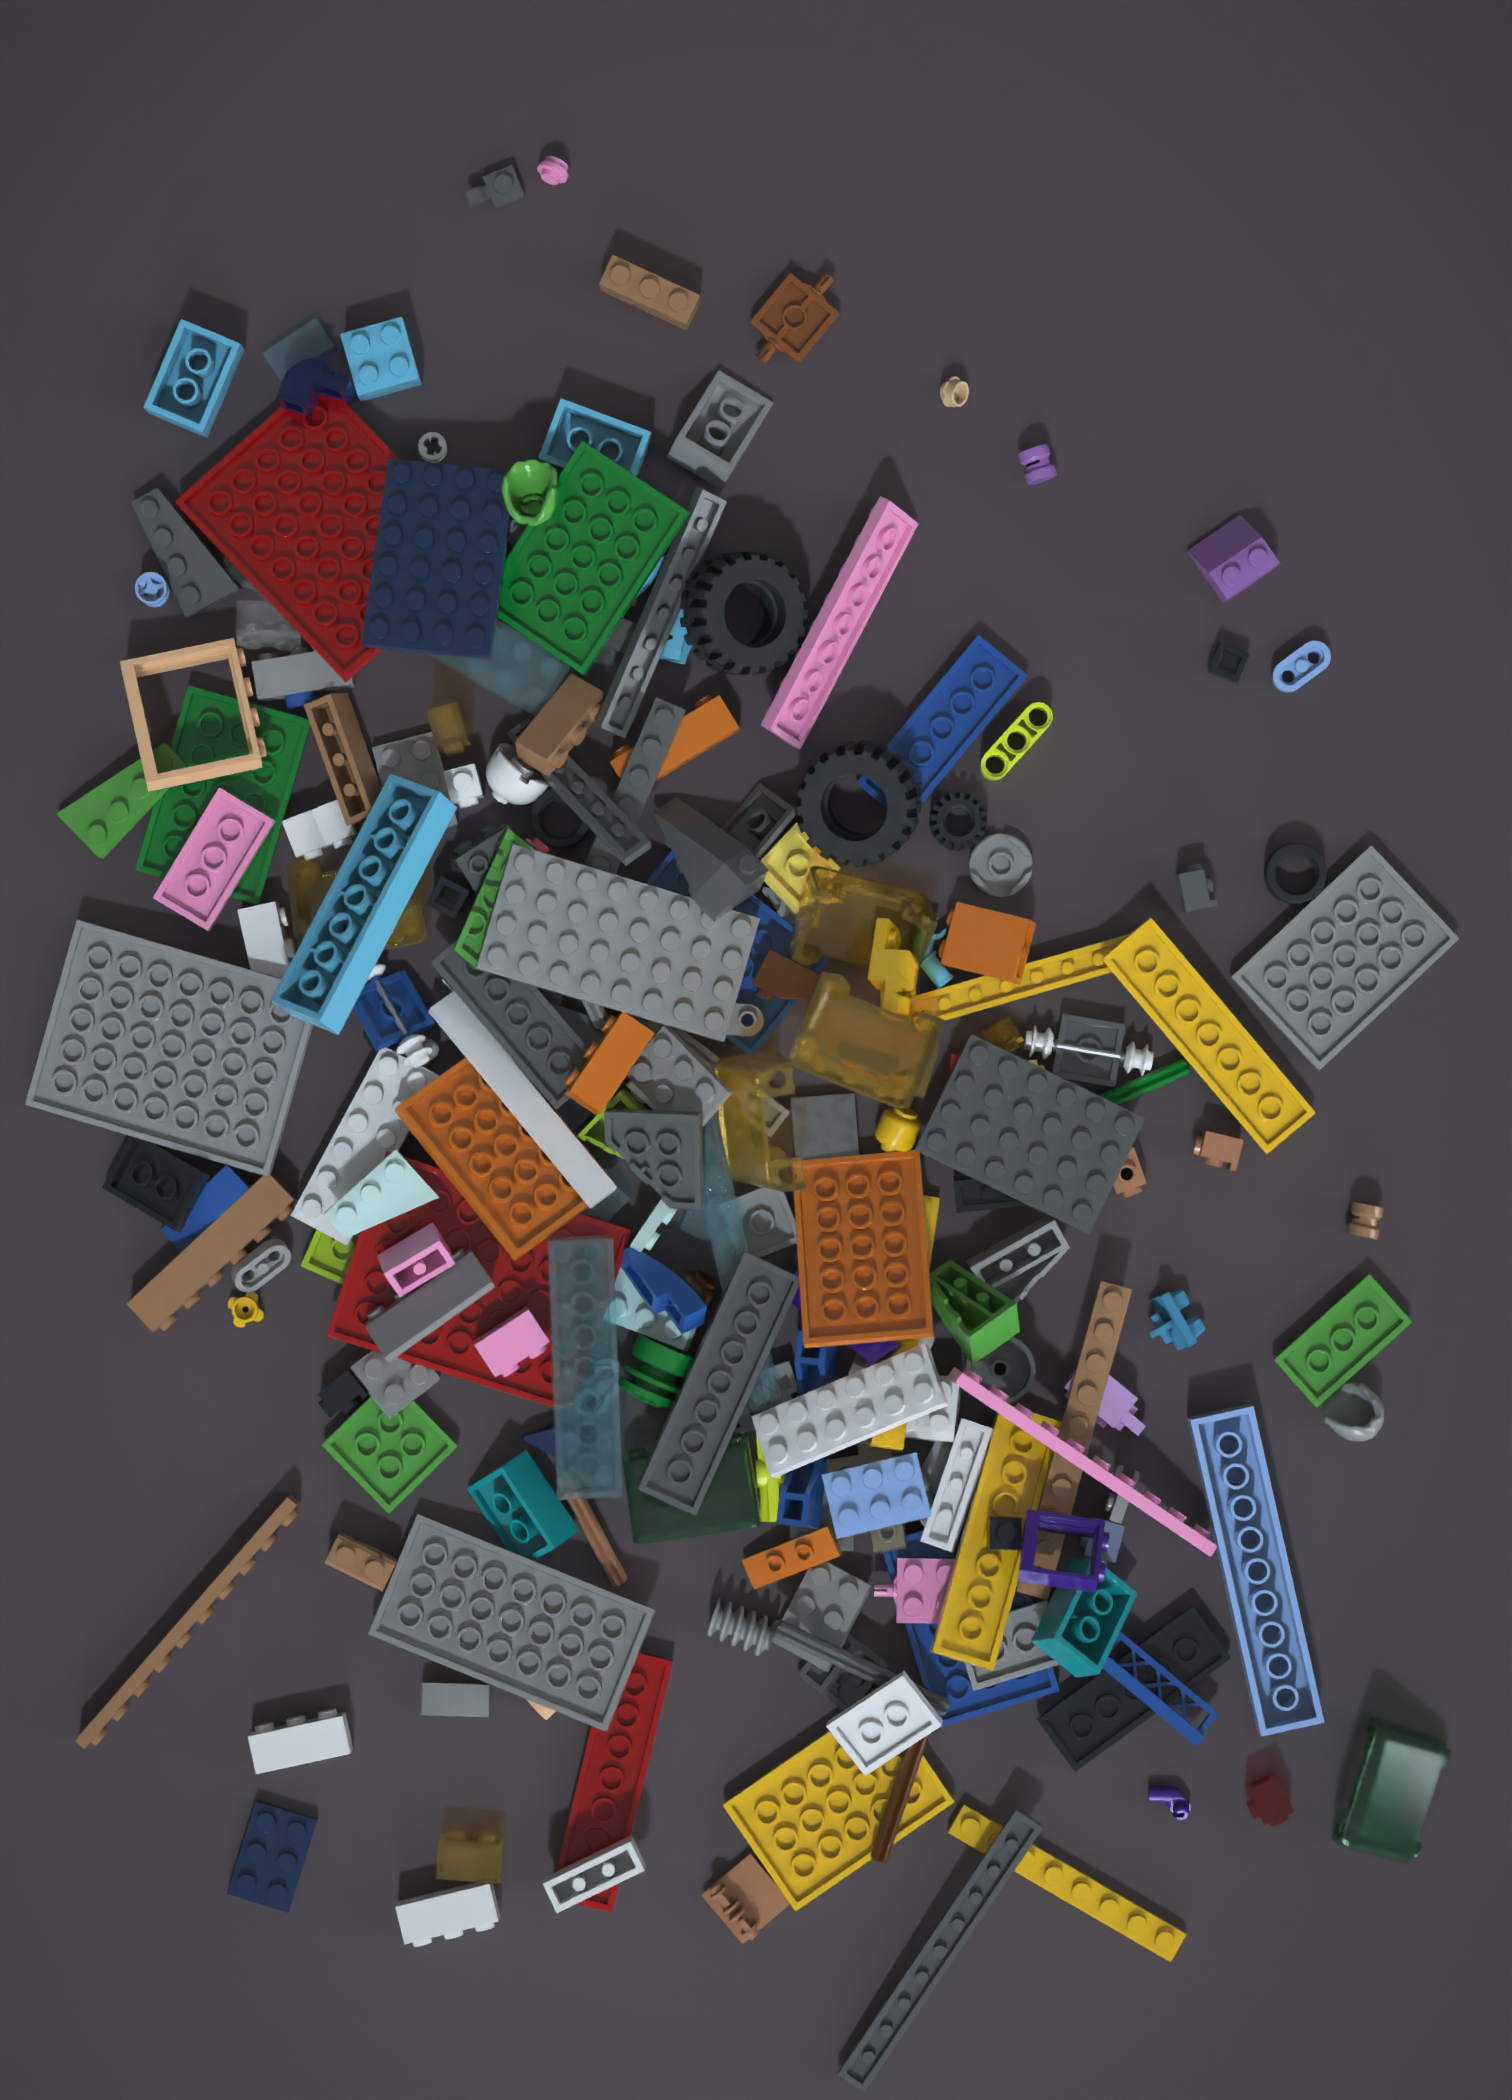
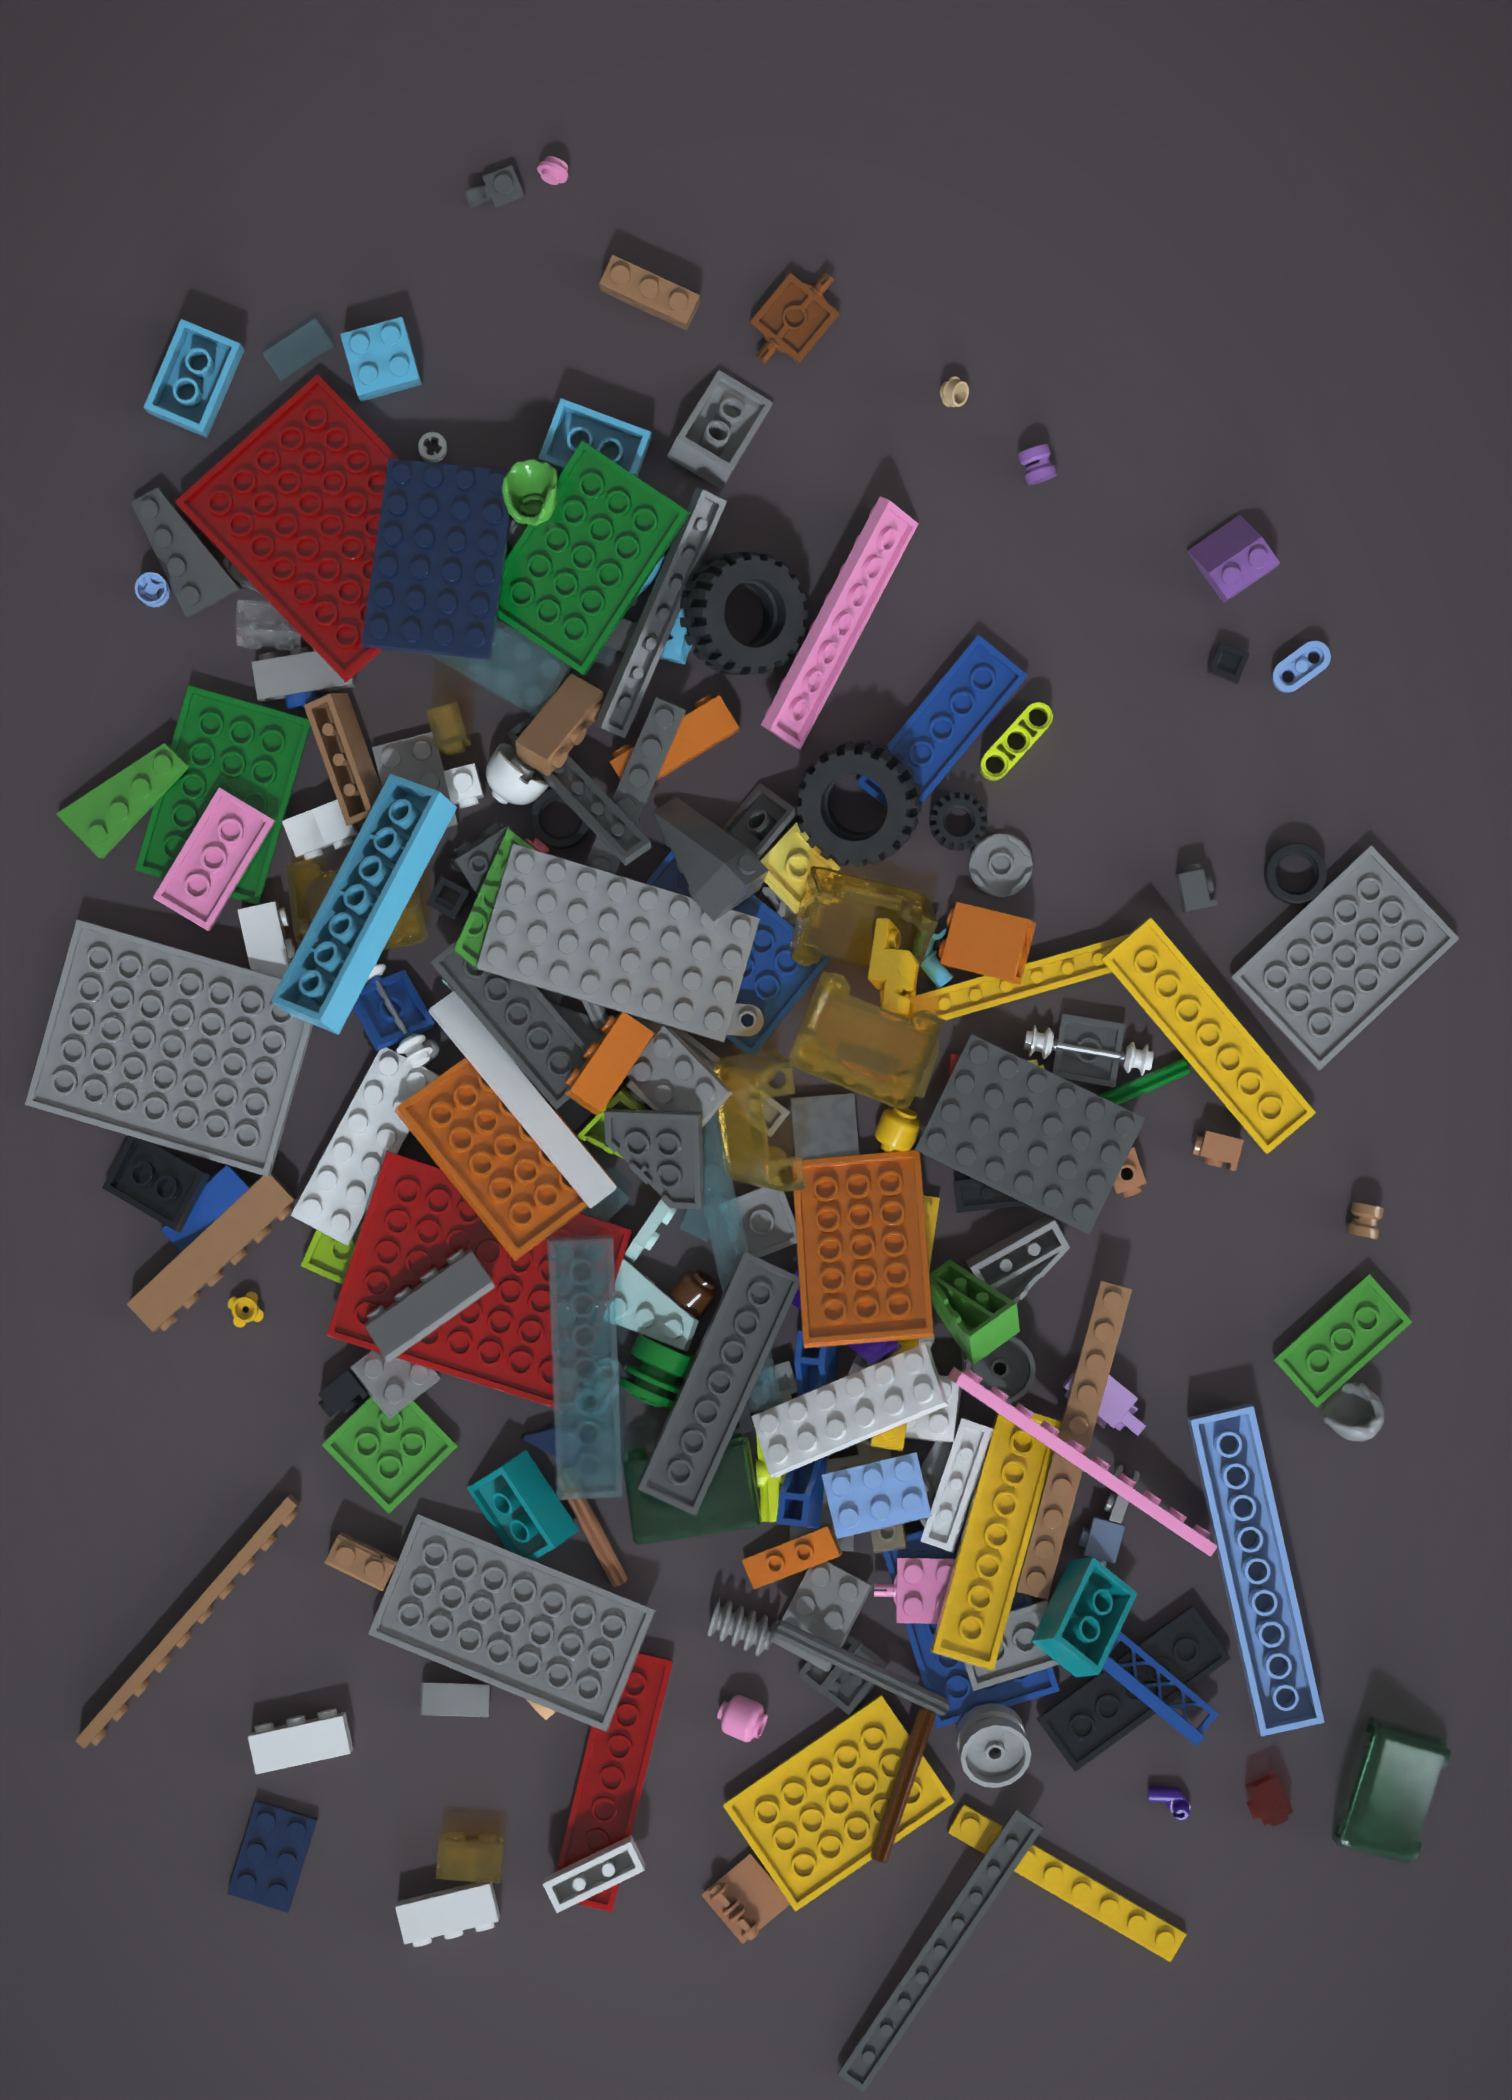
(181, 659): light nougat window -> none
(261, 1265): light grey plate -> none
(306, 383): clear blue brick -> none
(379, 1196): light aqua wing -> none
(416, 1259): bright pink brick -> none
(512, 1342): bright pink brick -> none
(664, 1290): blue slope -> none
(742, 1718): none -> bright pink head
(785, 979): reddish brown slope -> none
(884, 1723): white plate -> none
(992, 1745): none -> light grey wheel
(1004, 1035): clear yellow plate -> none
(1004, 1533): black plate -> none
(1068, 1525): dark purple window -> none
(1170, 1322): dark azure hips -> none

